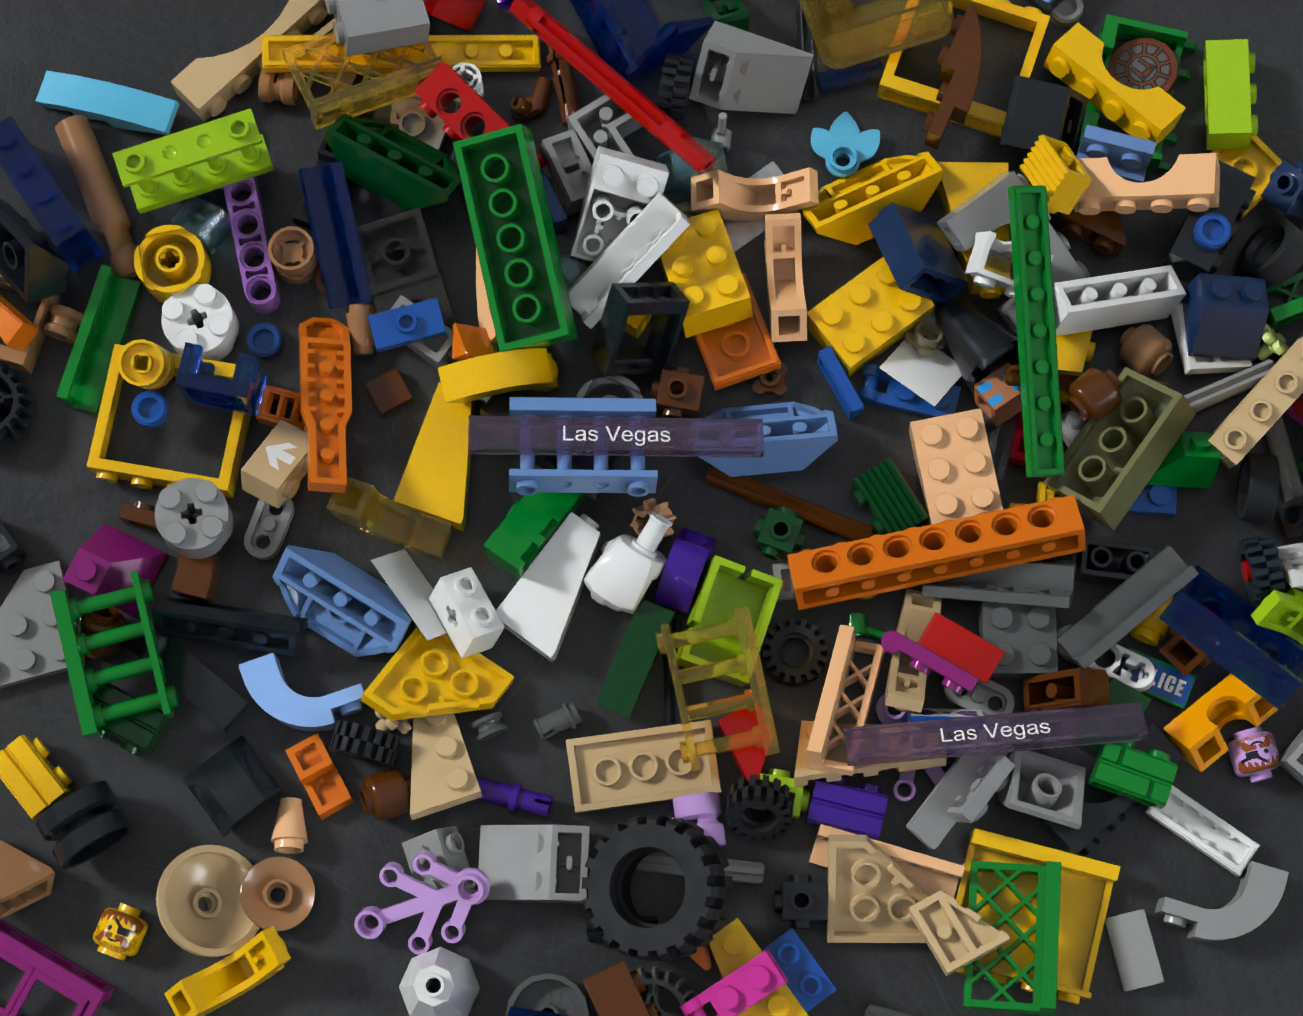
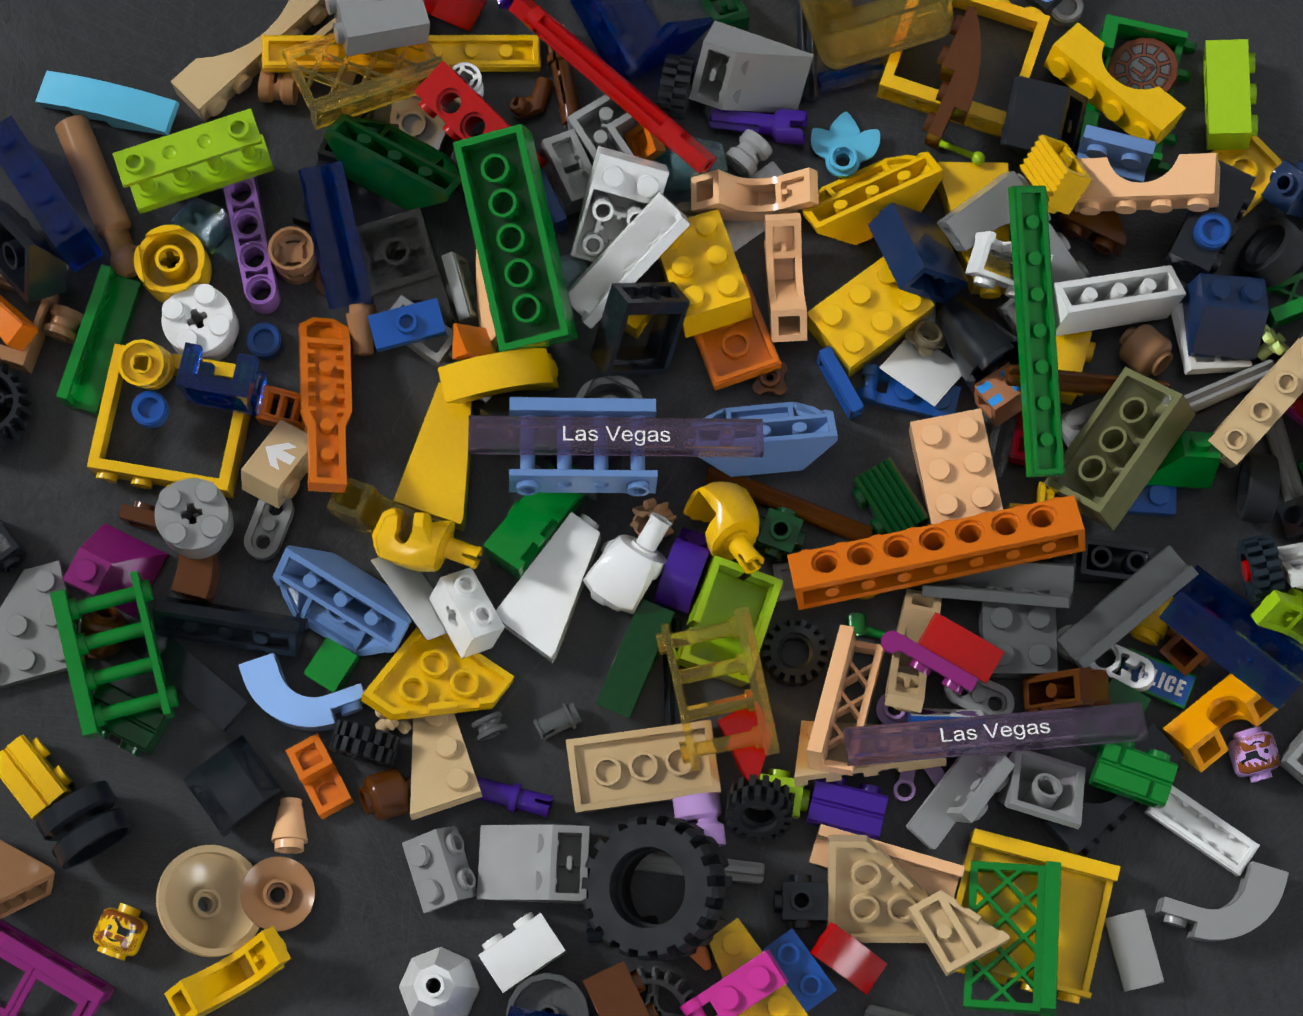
(332, 666): none -> green panel
(389, 392): reddish brown tile -> none
(427, 545): none -> yellow piece
(427, 899): lavender plant -> none
(461, 287): none -> light grey plate
(521, 952): none -> white brick
(643, 143): none -> orange tile
(682, 381): reddish brown brick -> none
(721, 133): light grey hand -> none
(732, 522): none -> yellow piece
(748, 153): none -> light grey wheel
(778, 125): none -> dark purple piece
(848, 958): none -> red slope
(977, 158): none -> lime hinge
(1094, 394): reddish brown head -> none

